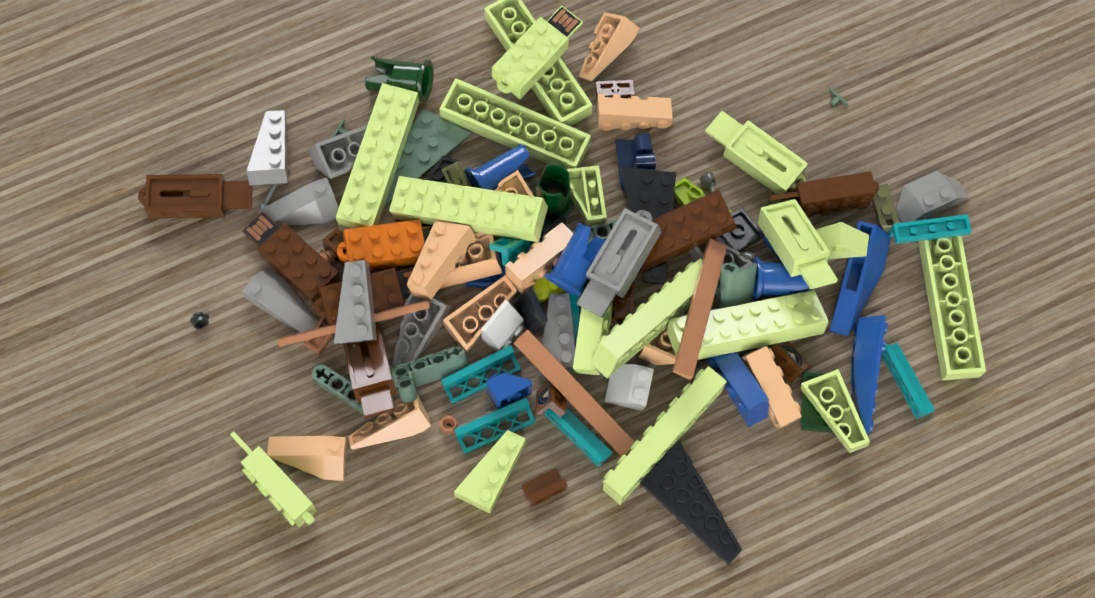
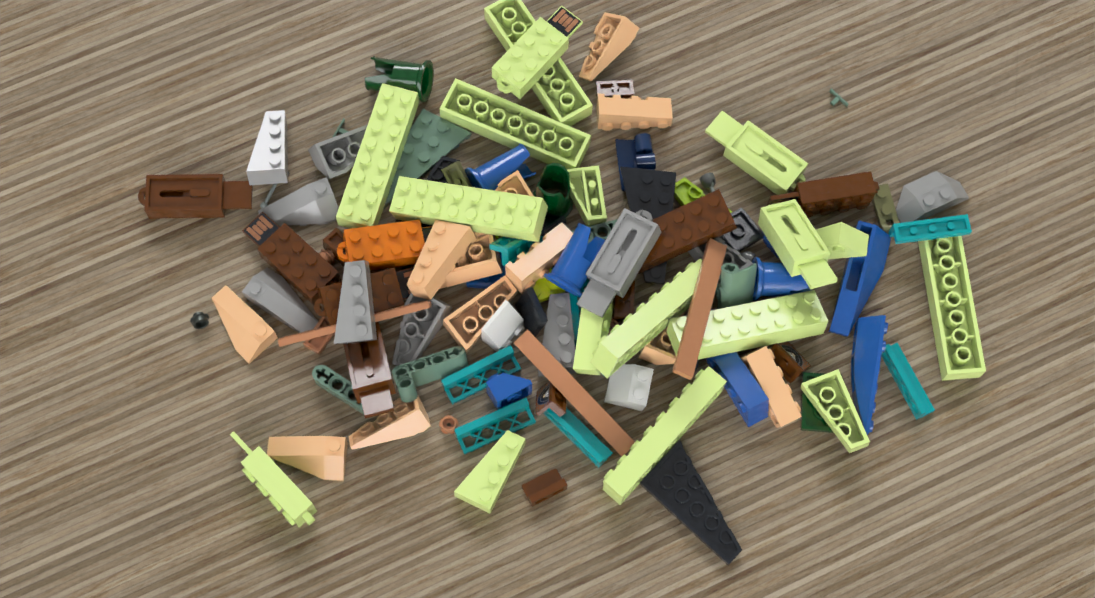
(244, 326): none -> light nougat wedge

